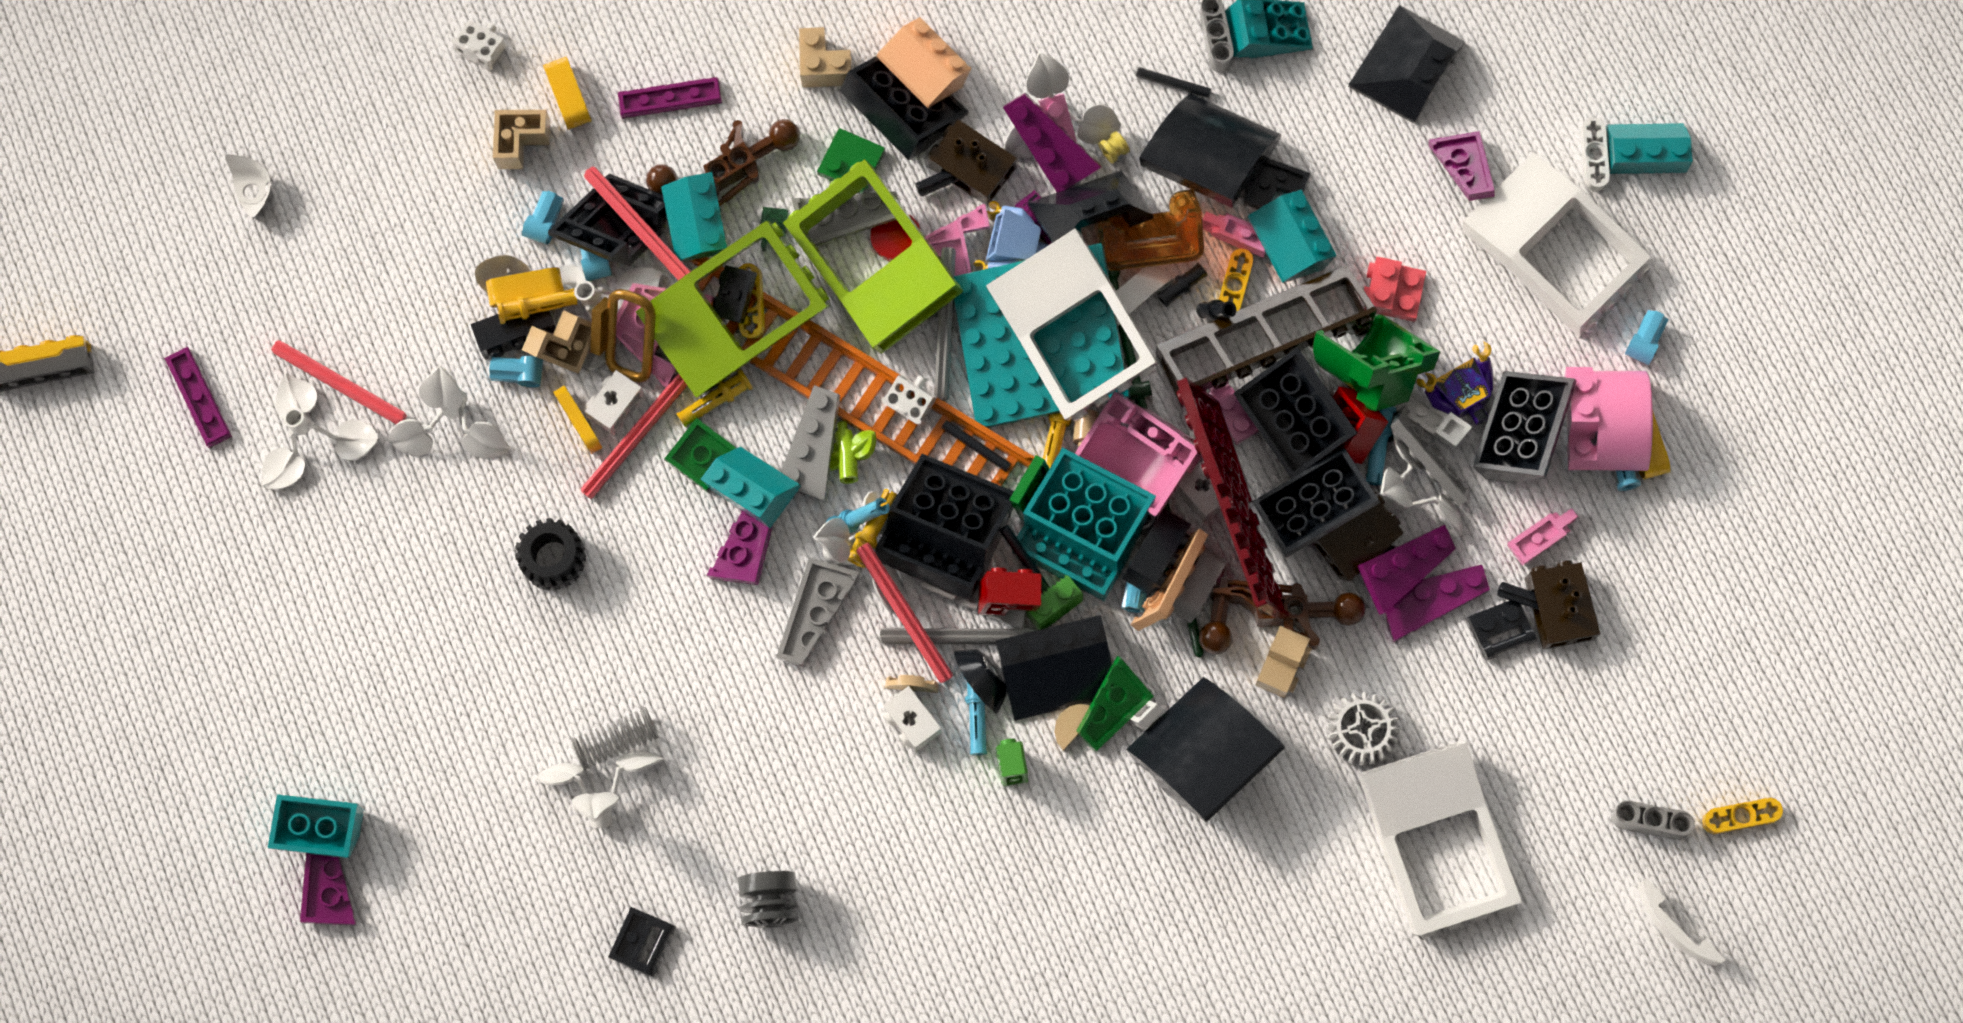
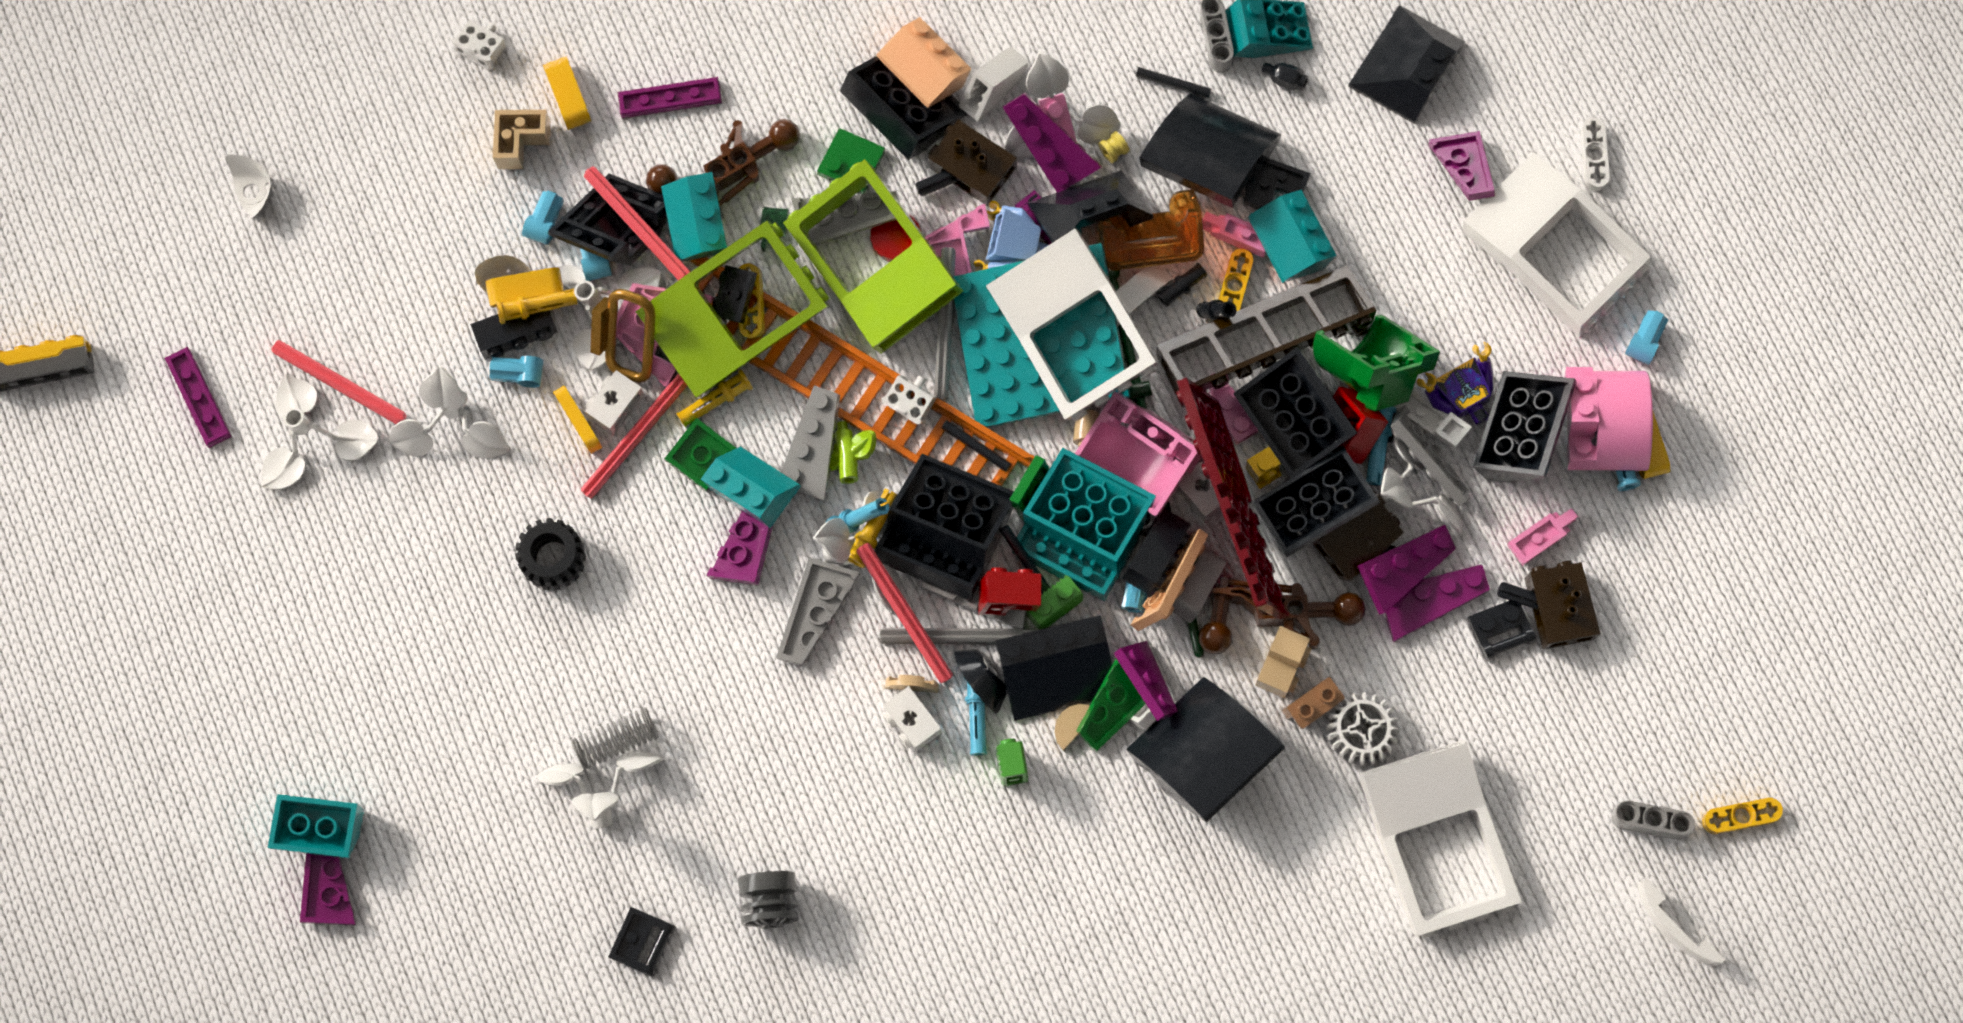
(564, 347): tan brick -> none
(817, 64): tan brick -> none
(993, 82): none -> white slope
(1055, 437): yellow pin -> none
(1147, 678): none -> magenta wing
(1263, 468): none -> yellow brick
(1286, 75): none -> black plant
(1314, 703): none -> medium nougat bracket
(1395, 288): coral plate -> none
(1648, 148): teal slope -> none

